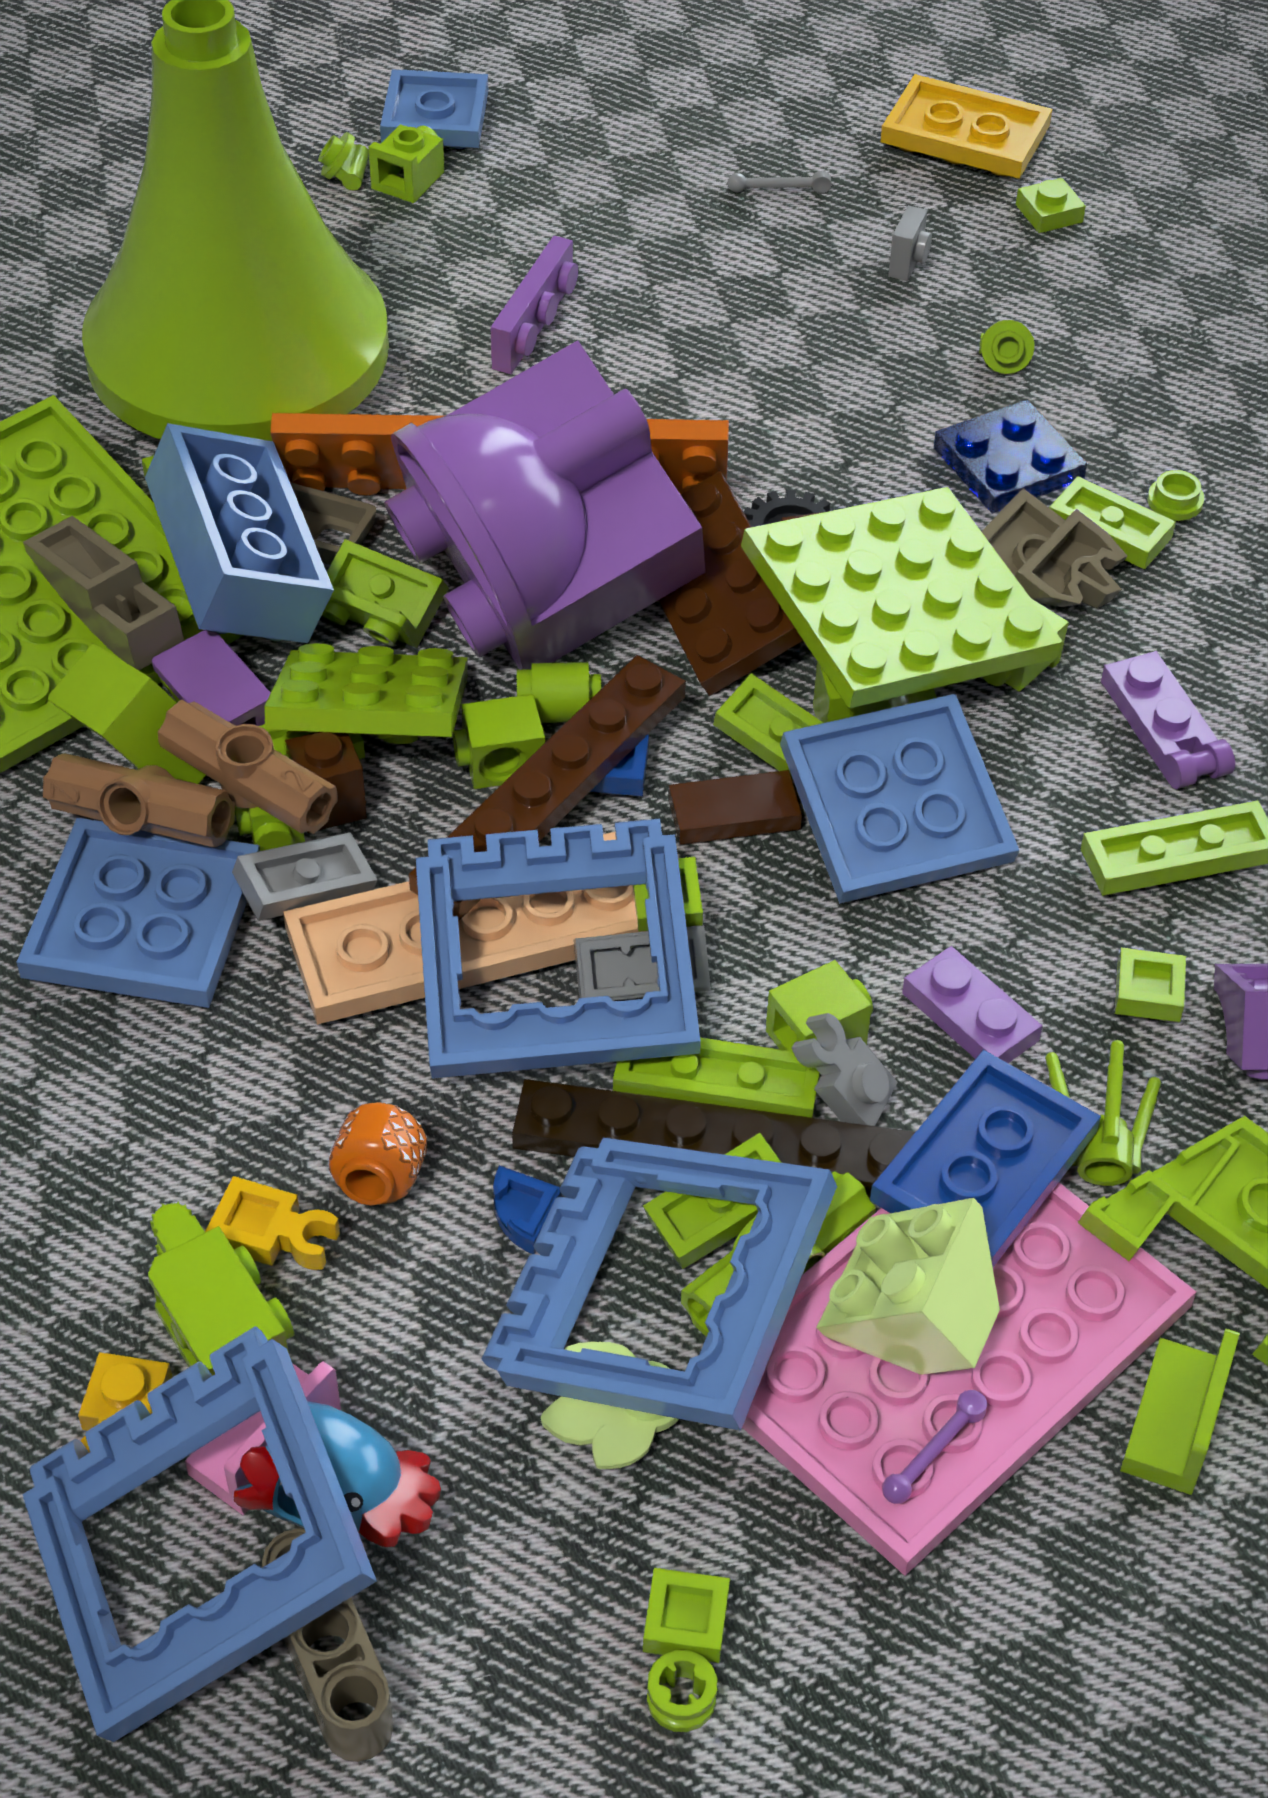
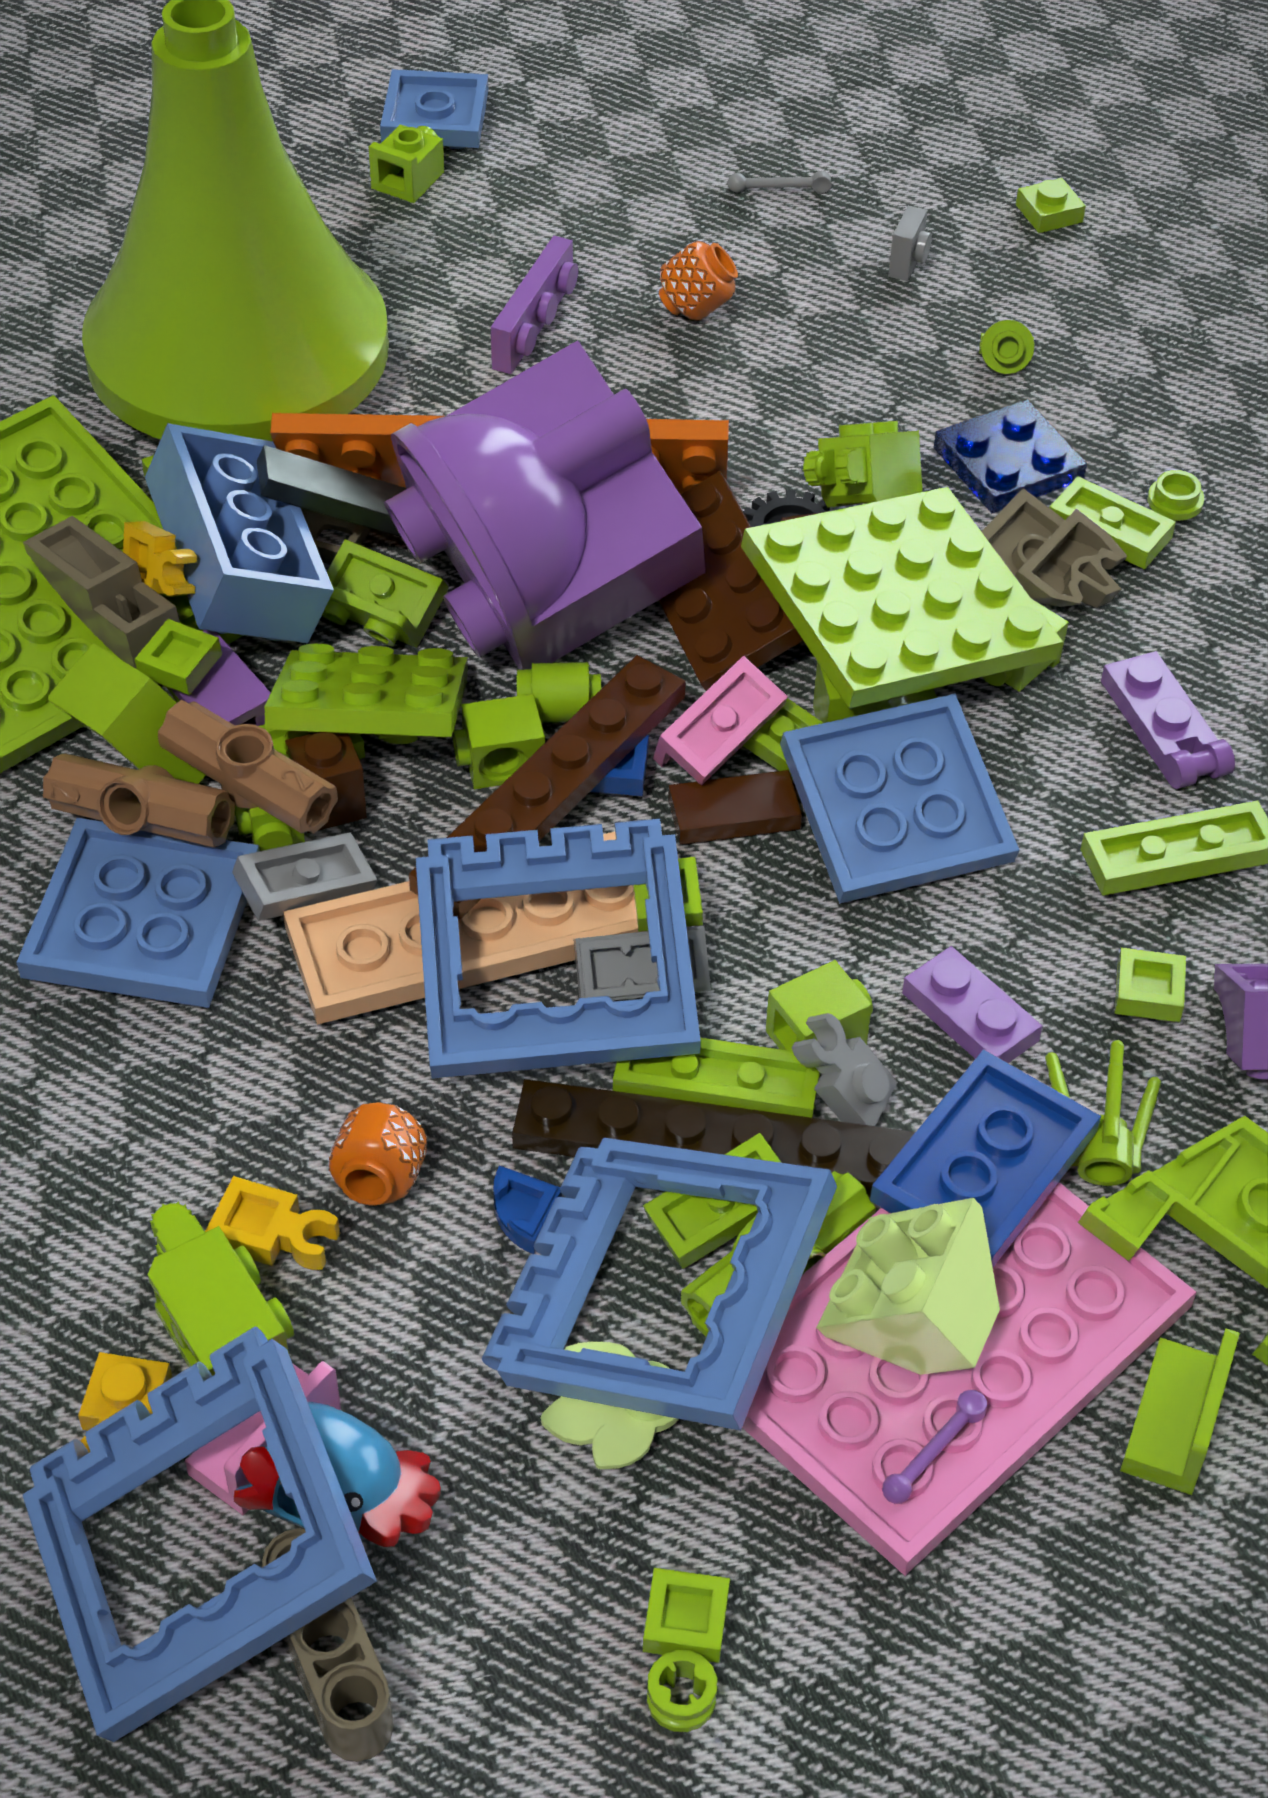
(158, 558): none -> yellow plate
(178, 656): none -> lime plate
(326, 489): none -> pearl dark grey tile
(344, 160): lime plate -> none
(697, 280): none -> orange head
(720, 721): none -> bright pink panel
(865, 464): none -> lime hinge
(966, 126): yellow plate -> none

